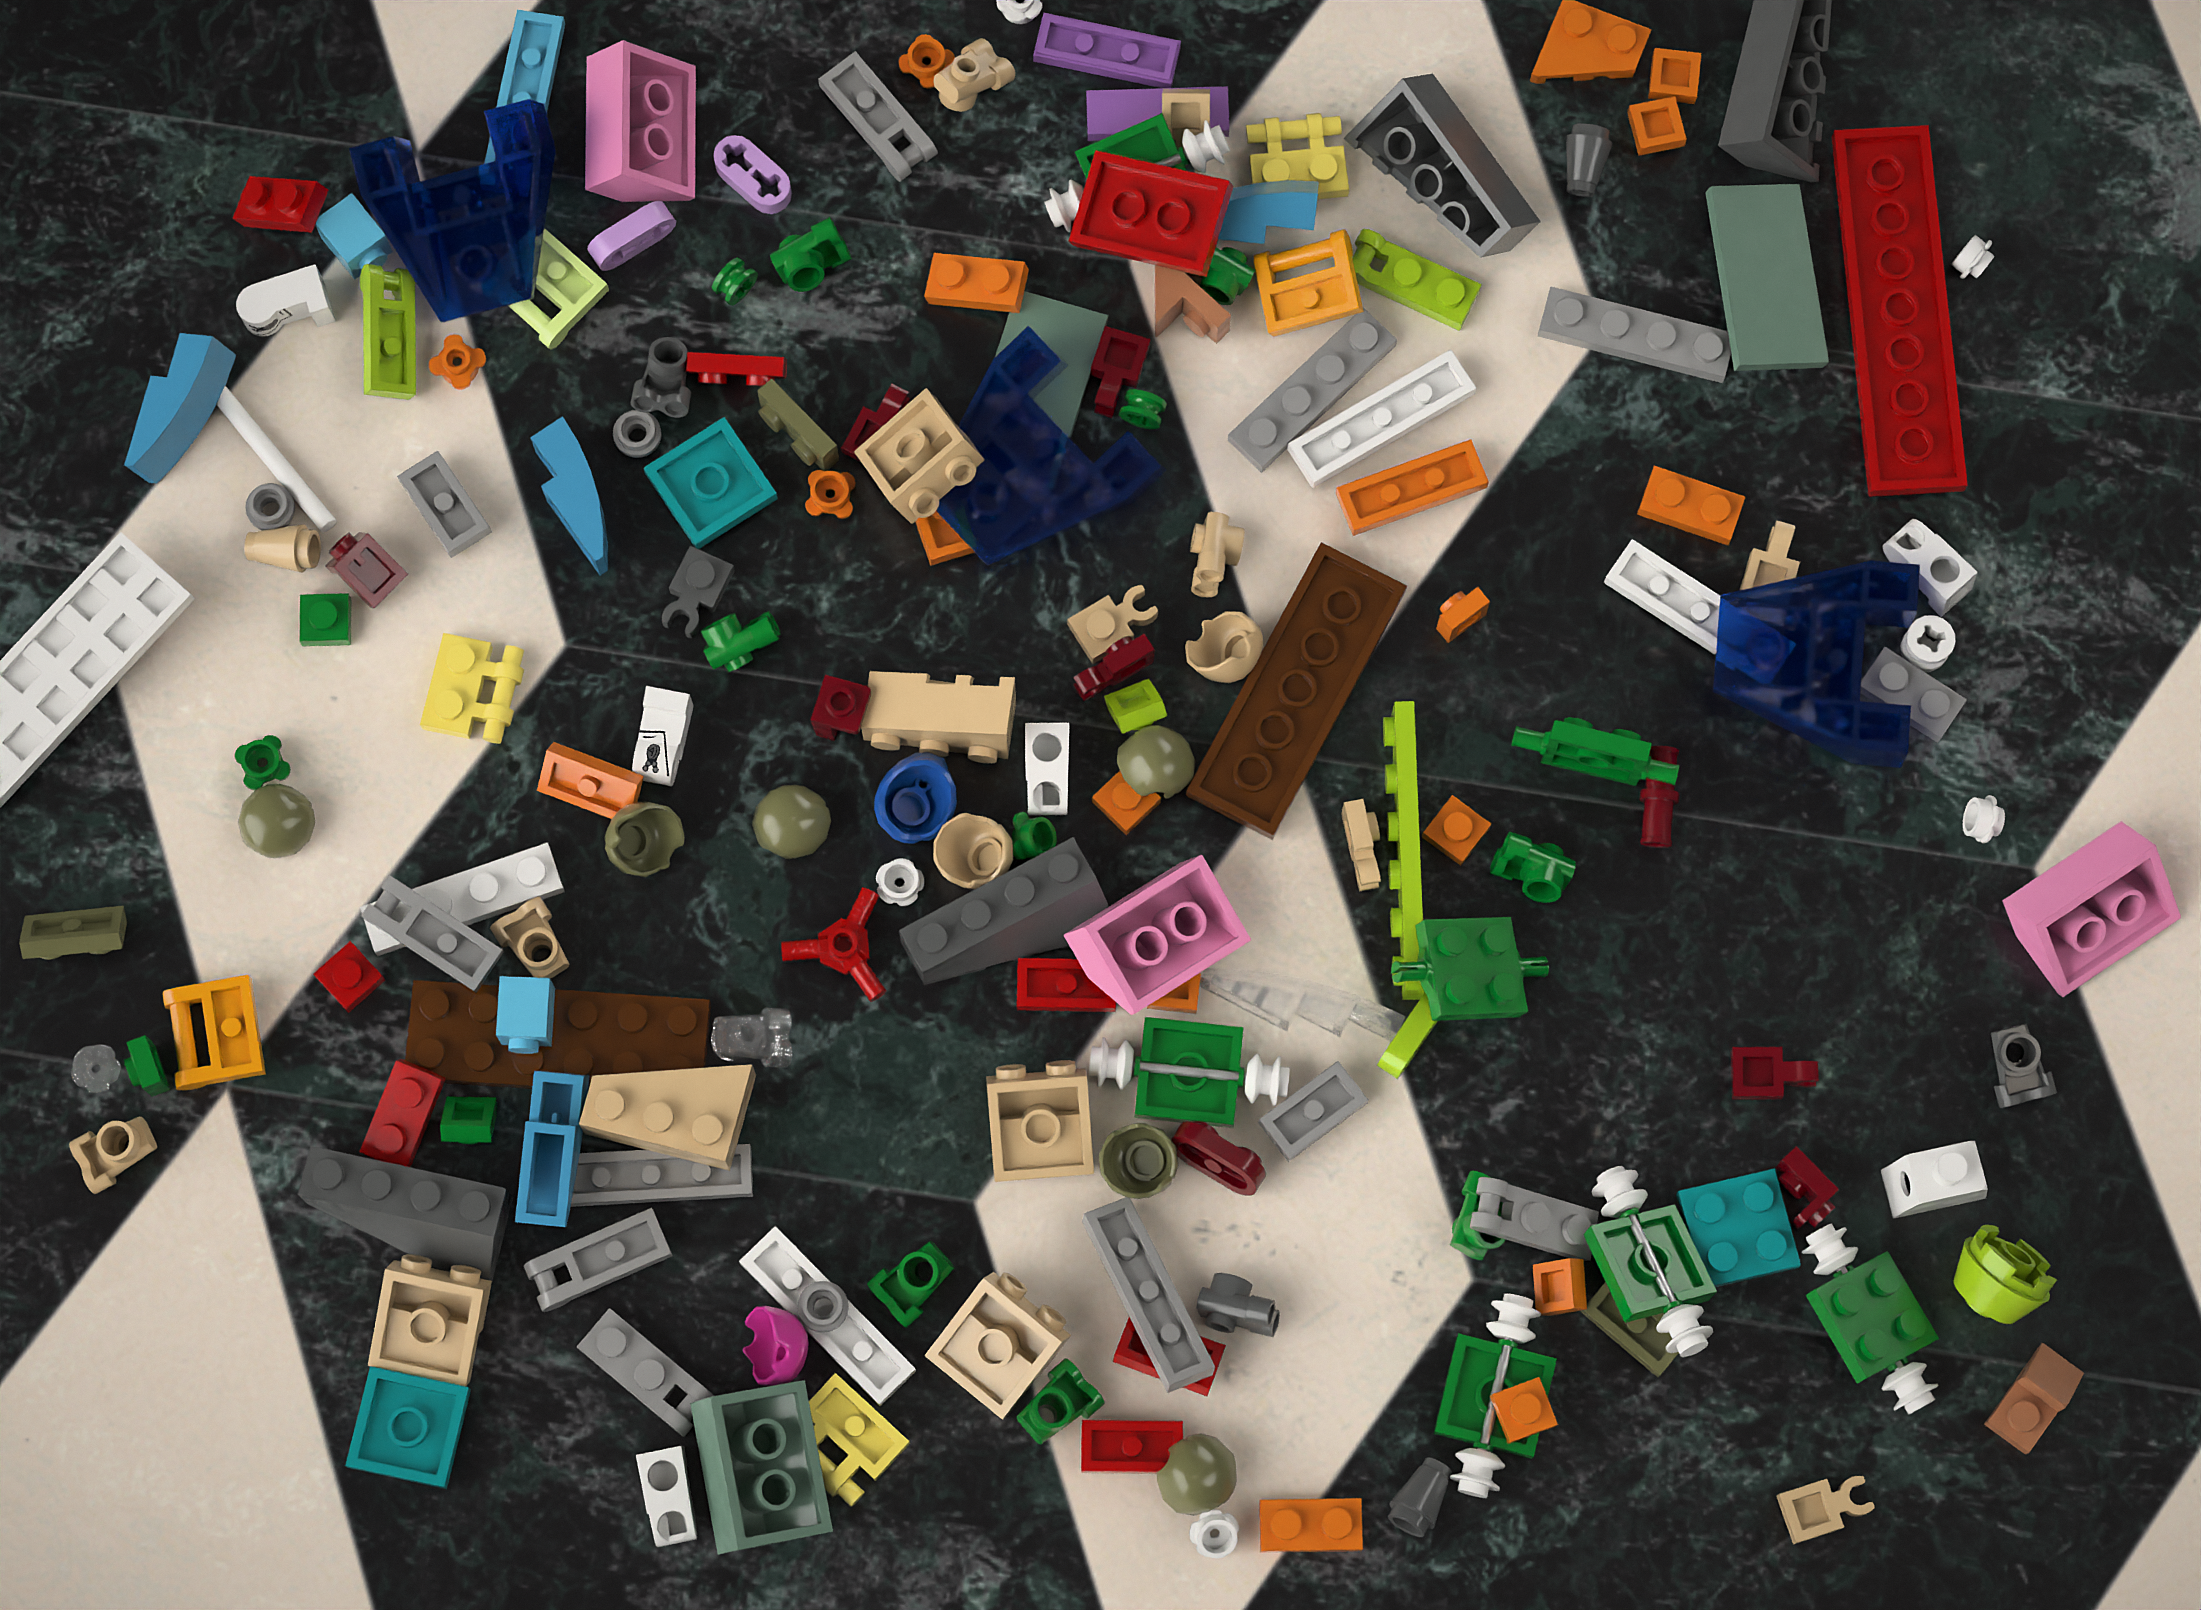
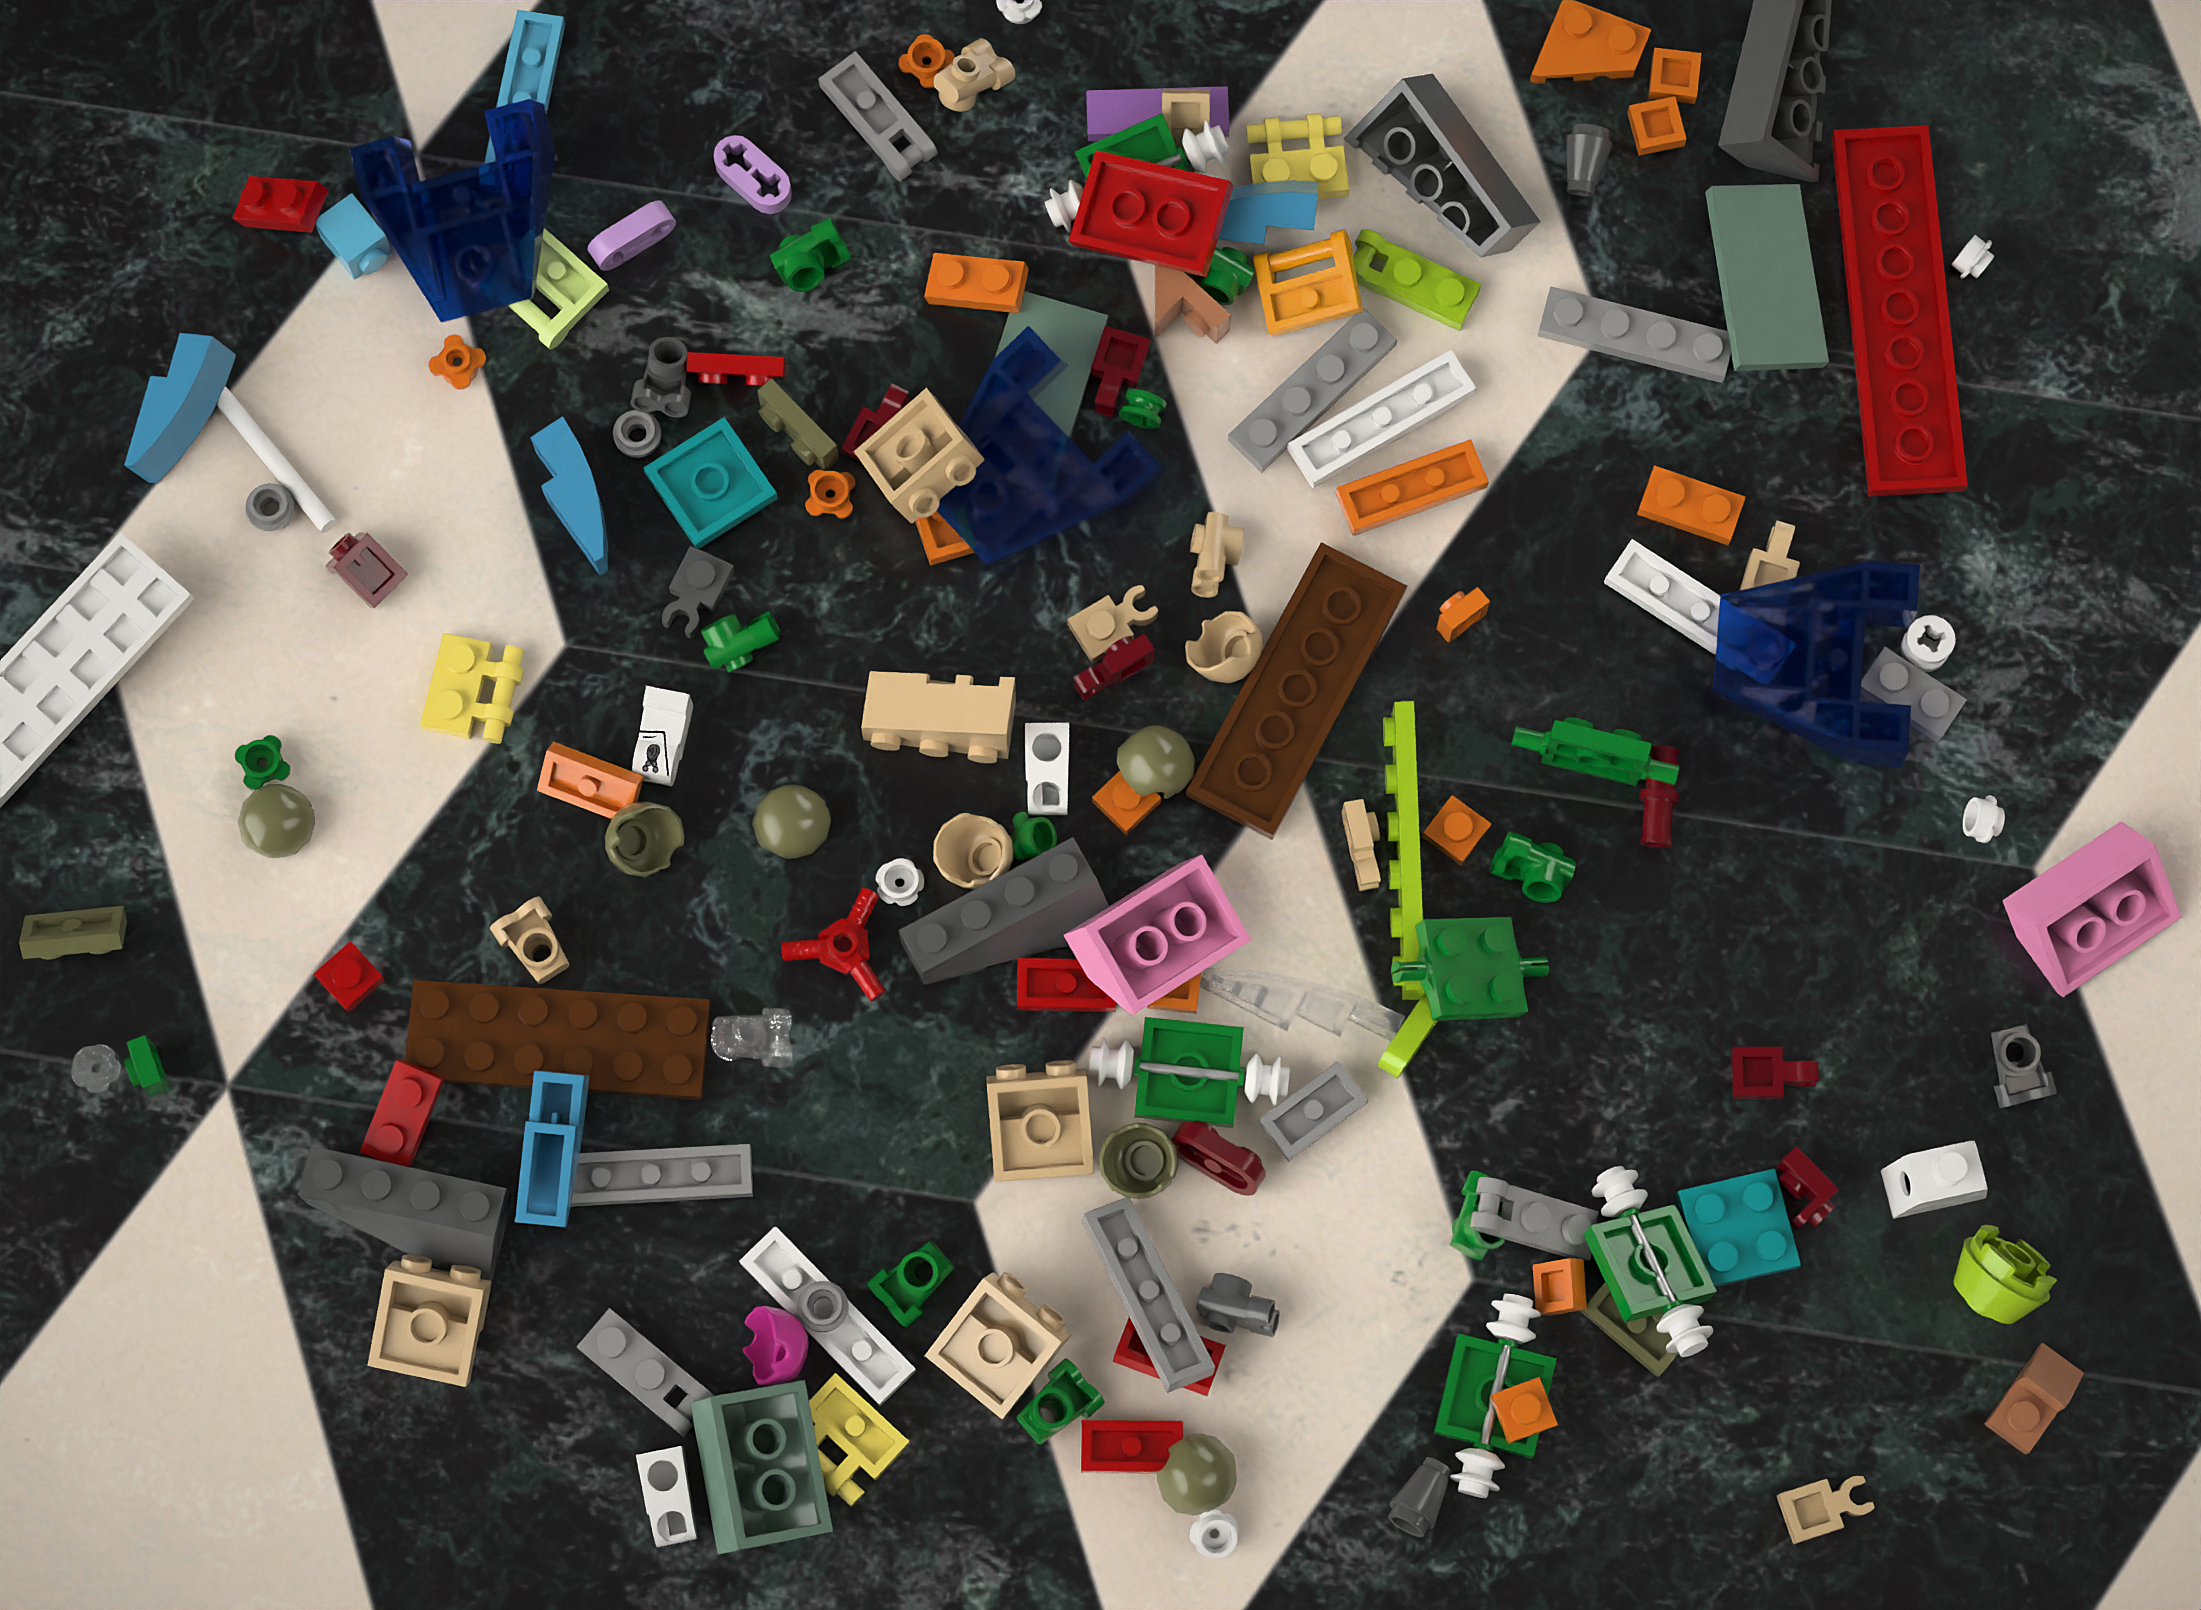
(105, 1154): tan plate -> none
(230, 1031): light orange plate -> none
(285, 300): white leg -> none
(285, 547): tan cone -> none
(325, 619): green plate -> none
(388, 332): lime plate -> none
(408, 1427): teal plate -> none
(434, 934): light grey plate -> none
(444, 504): light grey plate -> none
(468, 1119): green plate -> none
(482, 891): white plate -> none
(525, 1013): medium azure brick -> none
(599, 1259): light grey plate -> none
(640, 125): bright pink slope -> none
(672, 1111): tan wedge -> none
(734, 281): green bush -> none
(839, 707): dark red bracket -> none
(911, 811): blue hair -> none
(1107, 51): medium lavender tile -> none
(1135, 706): lime plate -> none
(1310, 1525): orange plate -> none
(1871, 1317): green plate -> none
(1943, 572): white leg -> none

